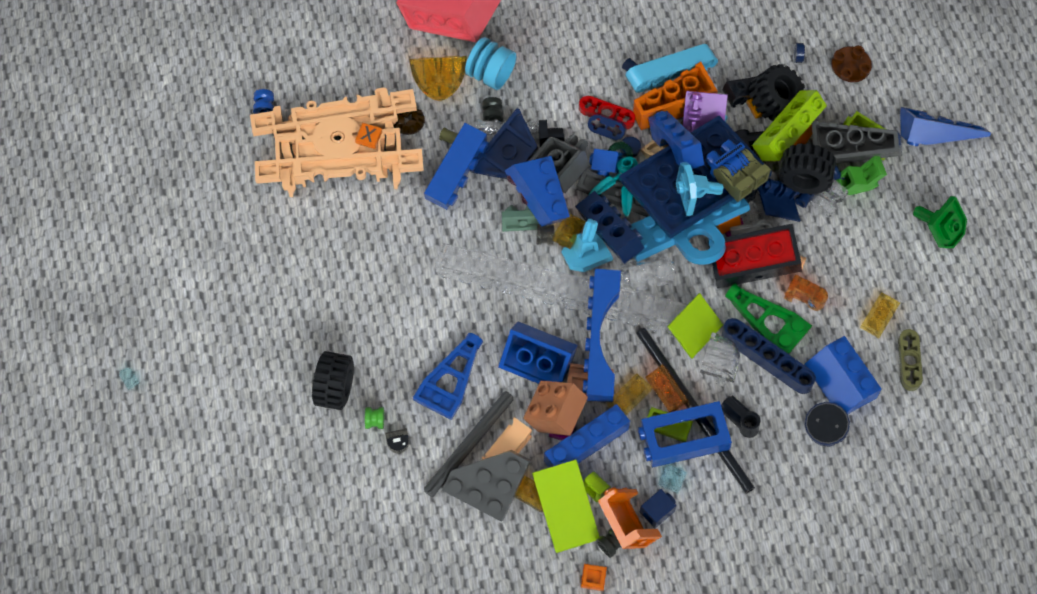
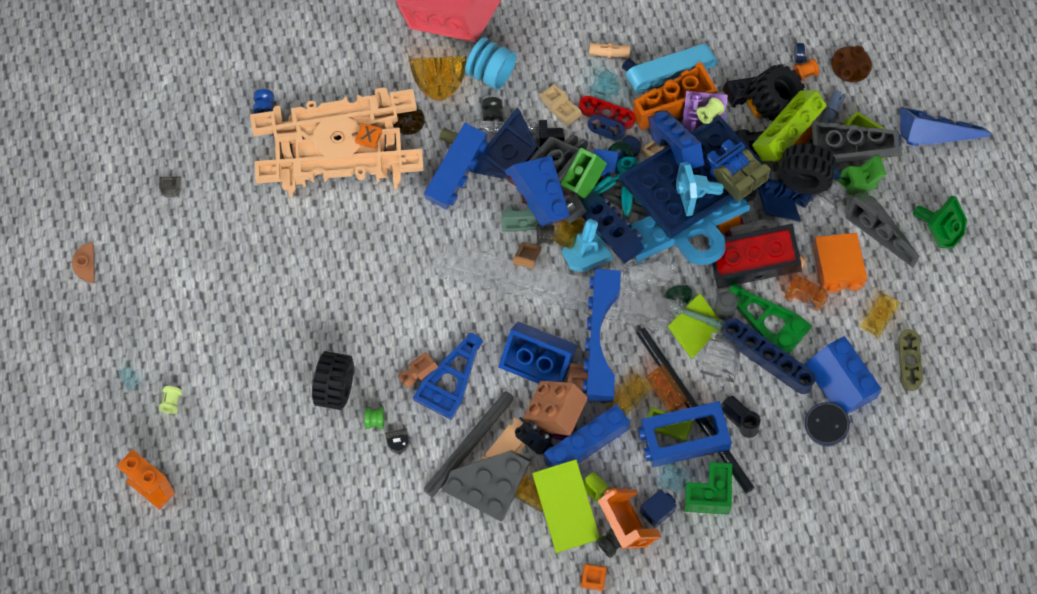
(84, 263): none -> nougat plate
(146, 479): none -> orange panel
(170, 186): none -> clear smoke tile
(170, 399): none -> yellowish green bush
(419, 368): none -> nougat plate
(527, 255): none -> medium nougat tile
(530, 436): none -> black hinge
(559, 105): none -> tan slope
(575, 207): none -> dark grey tile
(583, 173): none -> bright green brick
(605, 85): none -> clear light blue brick
(609, 50): none -> light nougat pin
(677, 308): none -> piece
(679, 290): none -> clear green piece
(709, 111): none -> yellowish green bush
(714, 496): none -> green panel
(725, 305): none -> dark grey brick
(807, 69): none -> orange bush
(832, 108): none -> sand blue pin
(839, 262): none -> orange brick
(874, 220): none -> dark grey wedge

